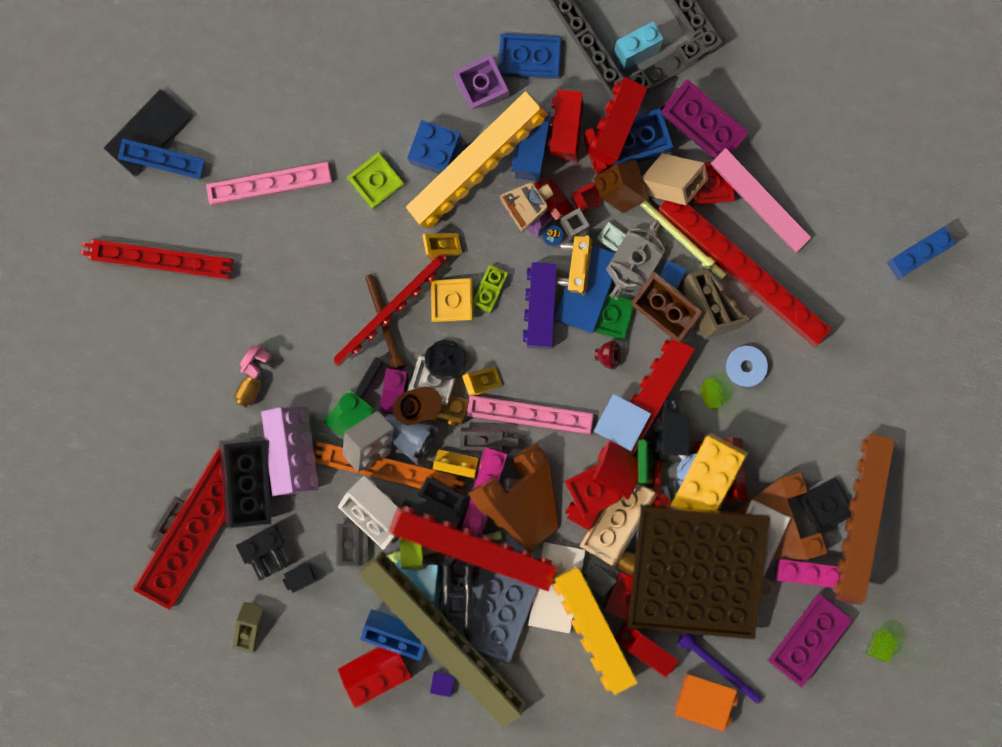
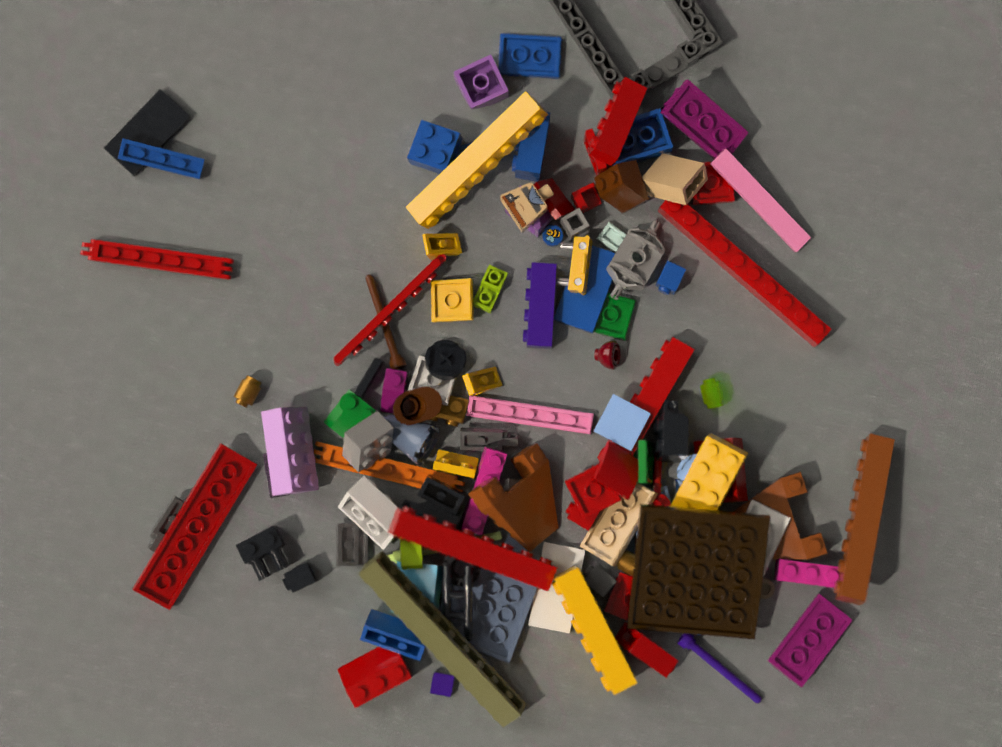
(245, 482): black brick -> none
(248, 627): olive slope -> none
(249, 367): bright pink piece -> none
(269, 183): bright pink tile -> none
(375, 180): lime tile -> none
(566, 125): red slope -> none
(638, 46): medium azure brick -> none
(667, 308): reddish brown slope -> none
(705, 702): orange brick -> none
(707, 262): yellowish green bar -> none
(719, 311): dark tan wedge -> none
(758, 362): light blue tile -> none
(825, 505): black tile -> none
(881, 645): clear neon green brick -> none
(921, 253): blue brick -> none

